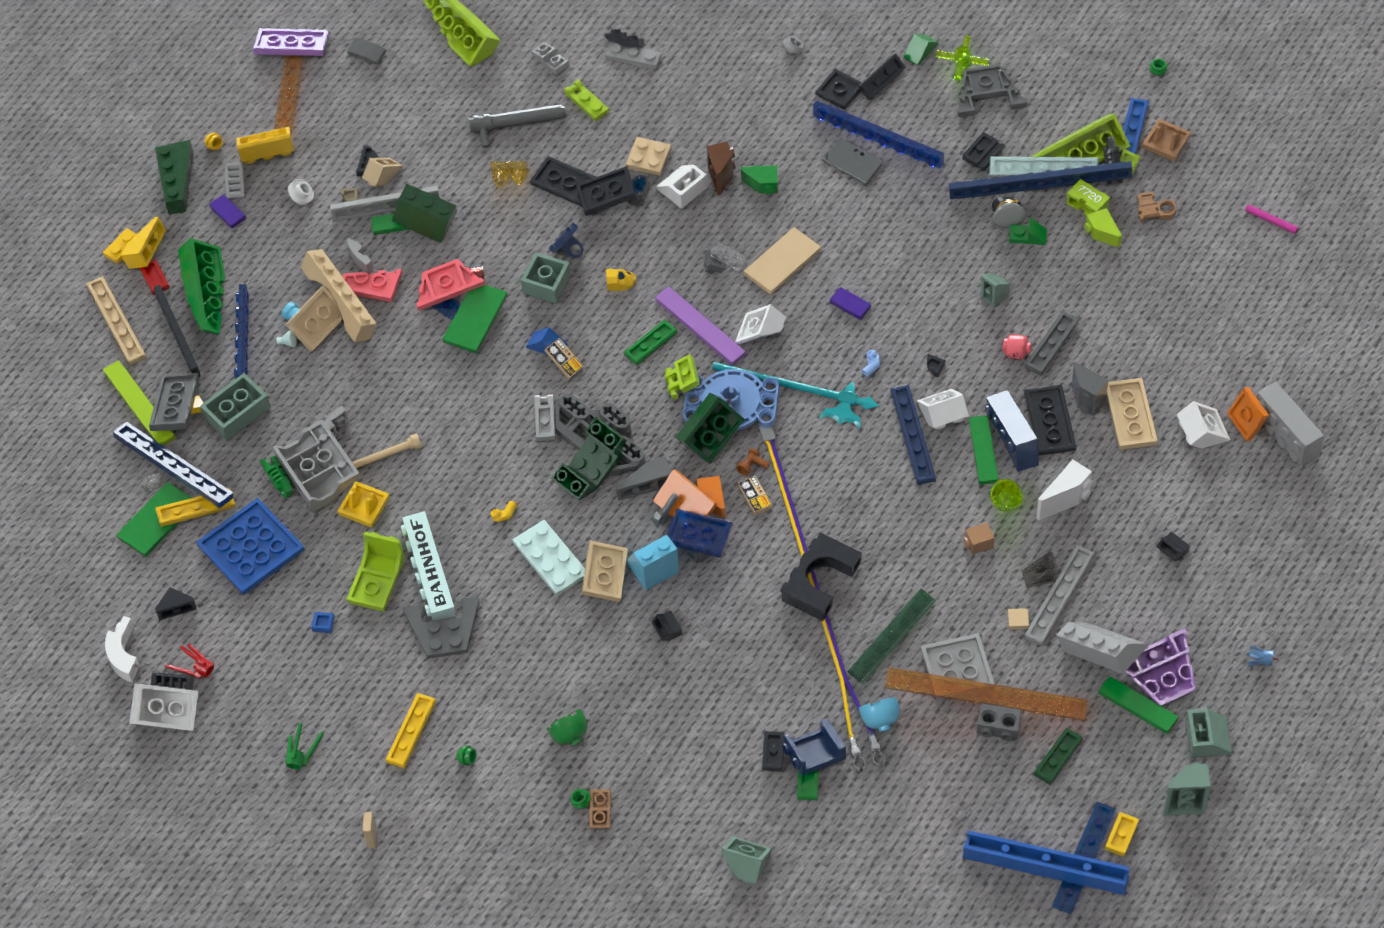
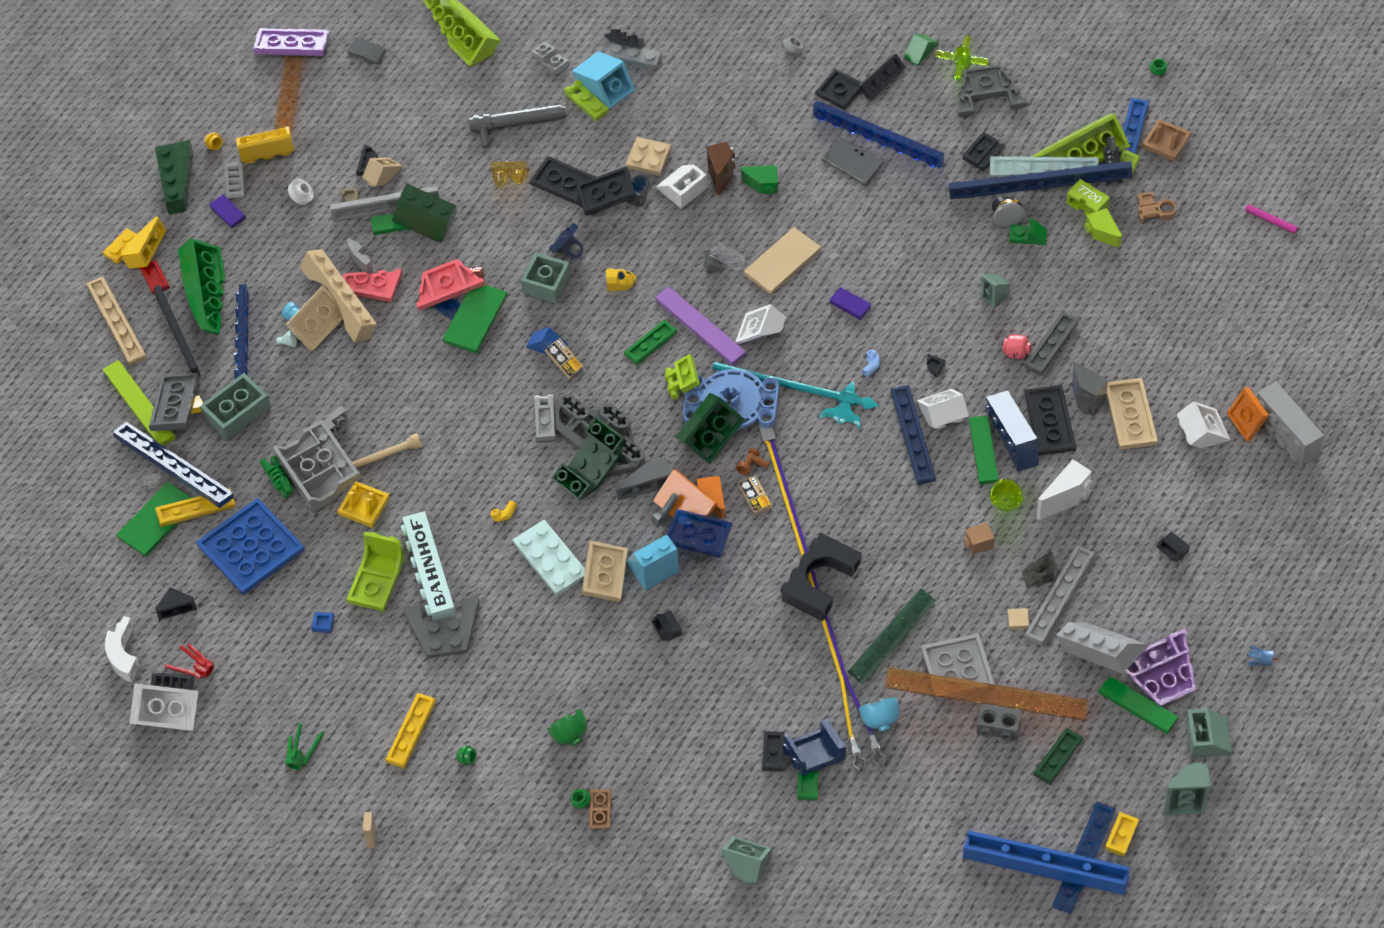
(605, 78): none -> medium azure slope

